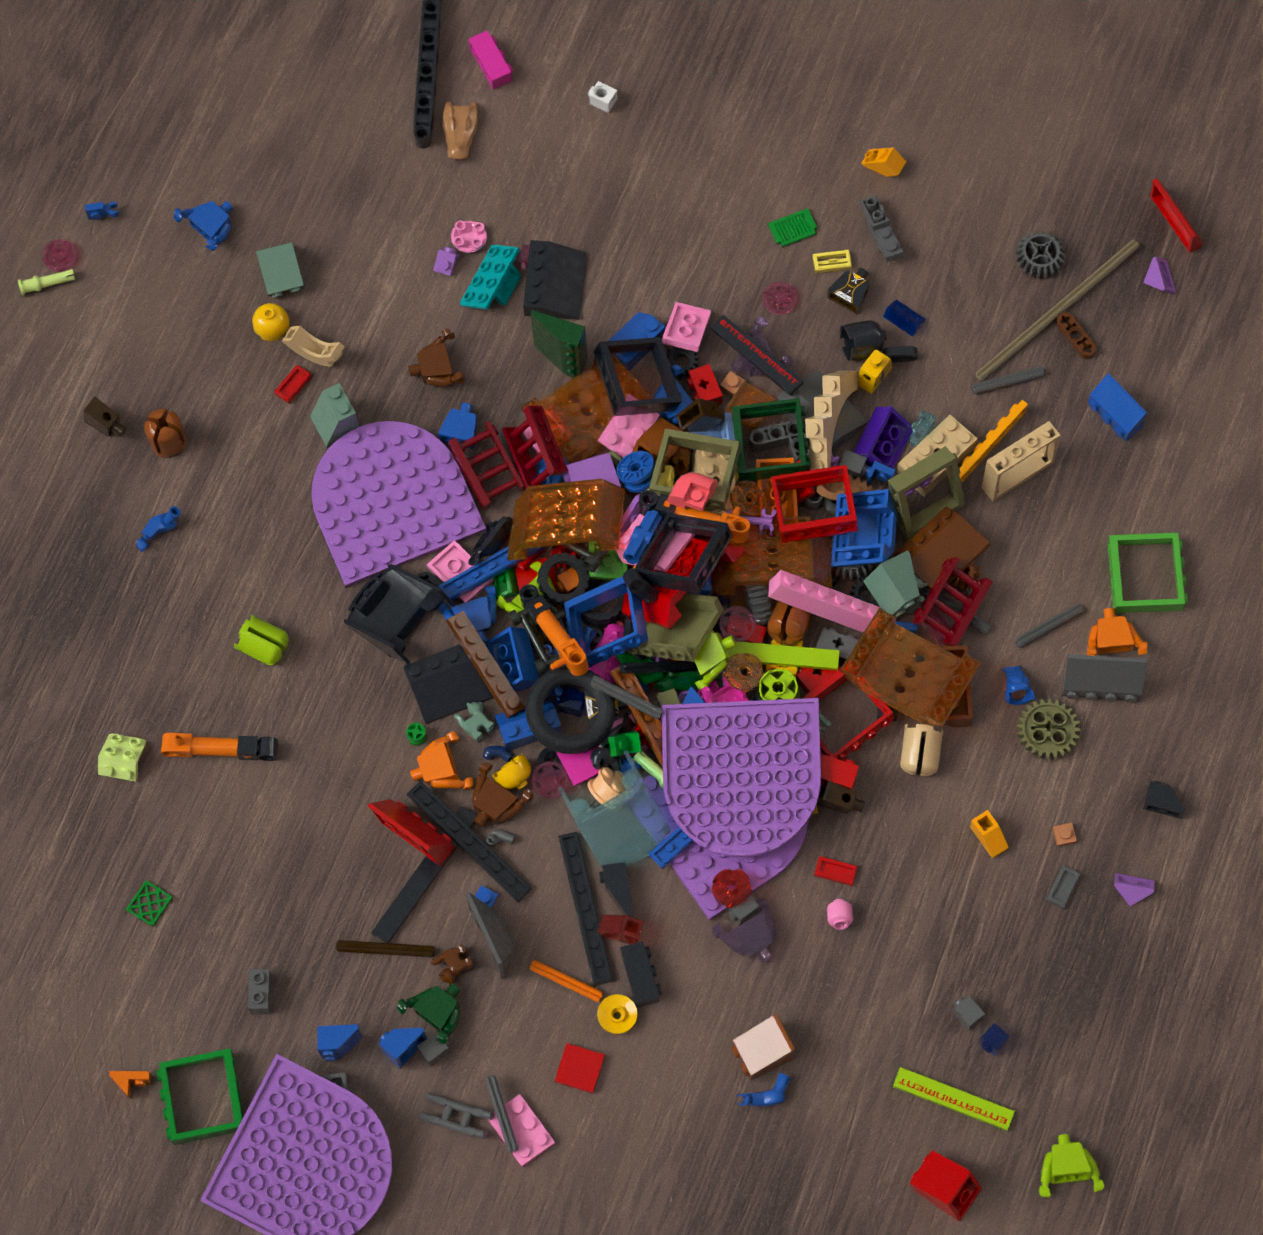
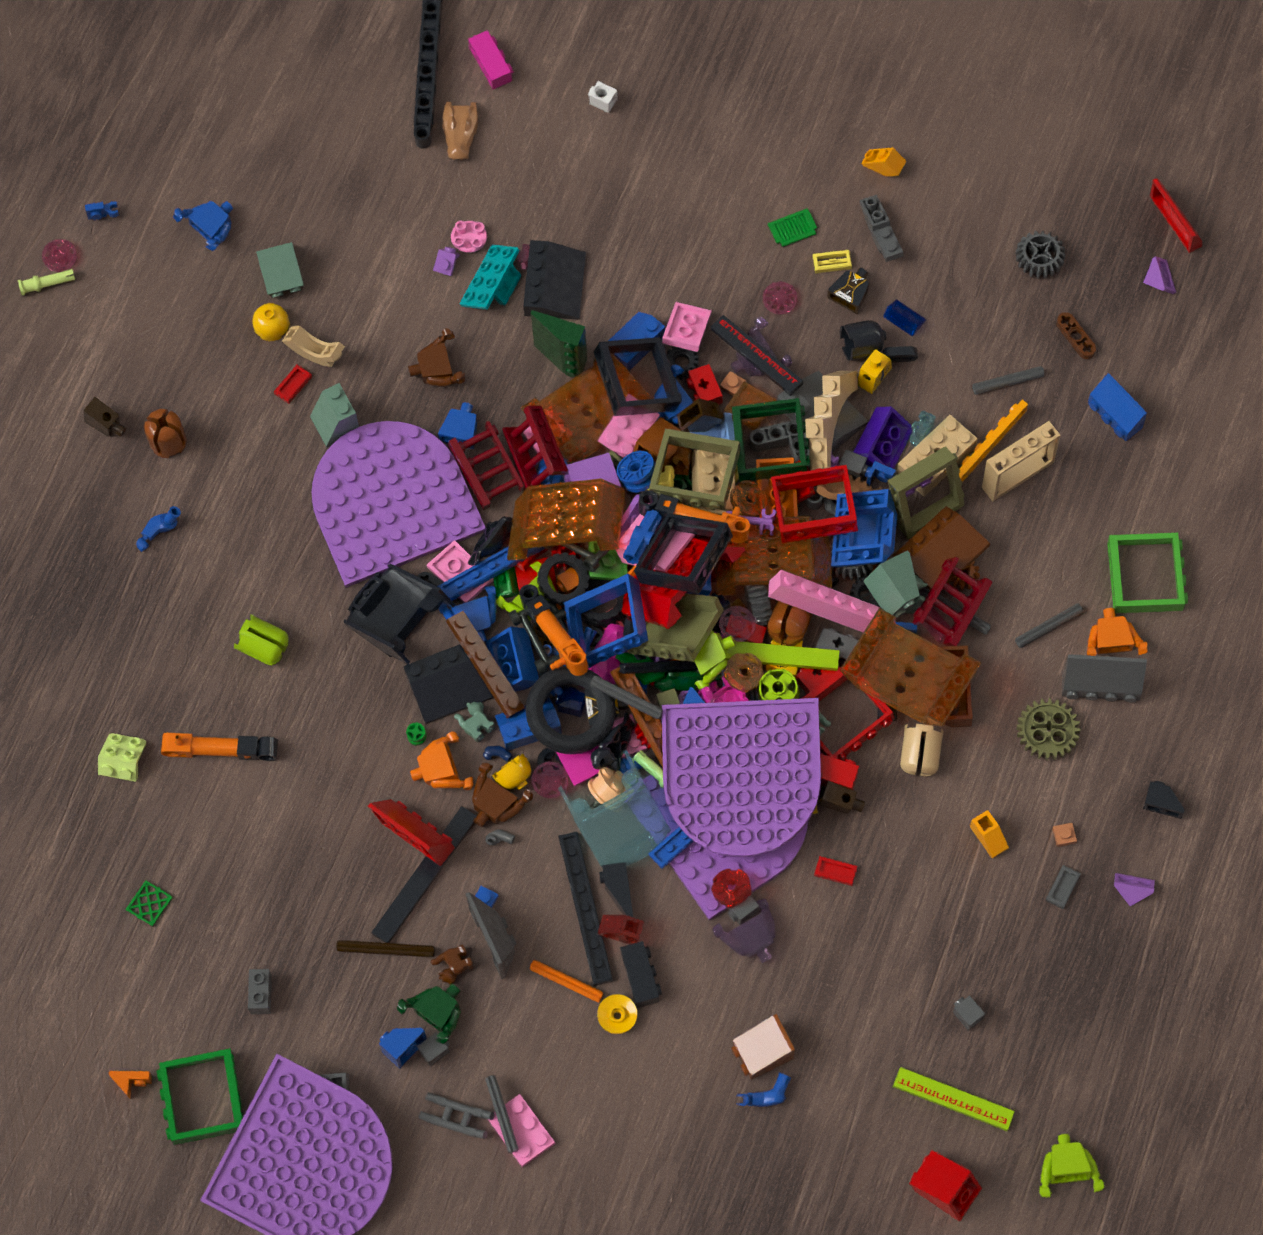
(337, 1040): blue slope -> none
(469, 841): black tile -> none
(579, 1068): red tile -> none
(626, 741): green slope -> none
(640, 586): black piece -> none
(692, 491): coral brick -> none
(840, 914): bright pink head -> none
(994, 1039): clear blue brick -> none
(1015, 681): blue hair -> none
(1055, 311): dark tan axle -> none

